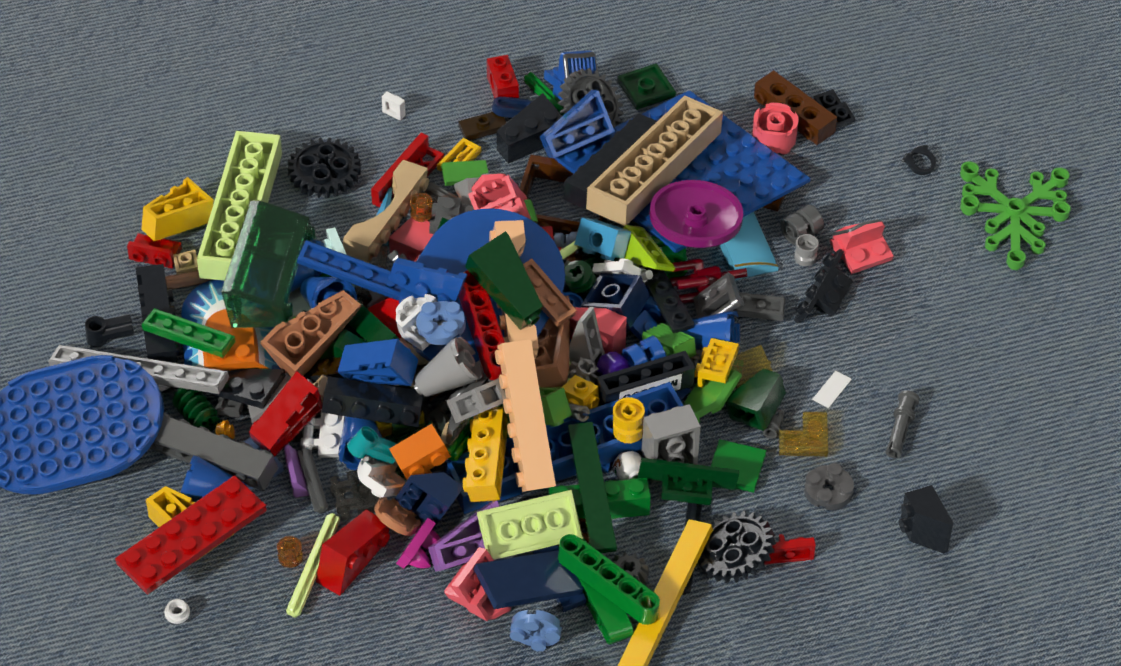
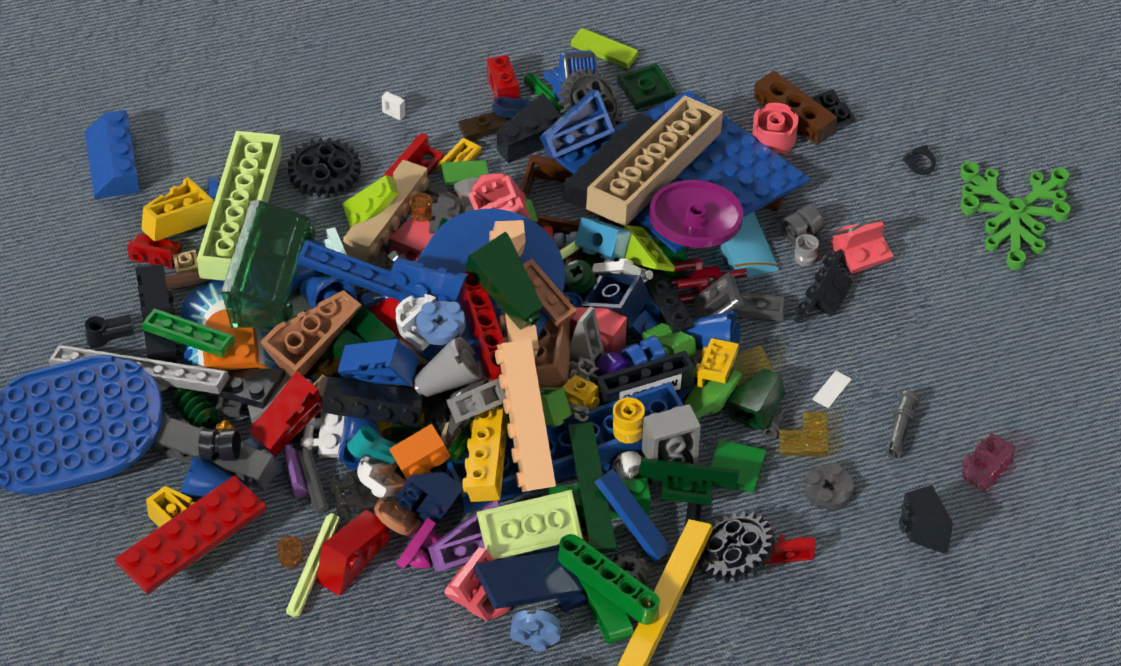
(111, 156): none -> blue slope
(174, 606): white plate -> none
(212, 187): none -> blue tile
(223, 445): none -> black wheel
(369, 300): none -> blue hand
(370, 201): none -> lime wing
(604, 48): none -> lime tile
(633, 515): none -> blue tile
(987, 461): none -> clear pink brick

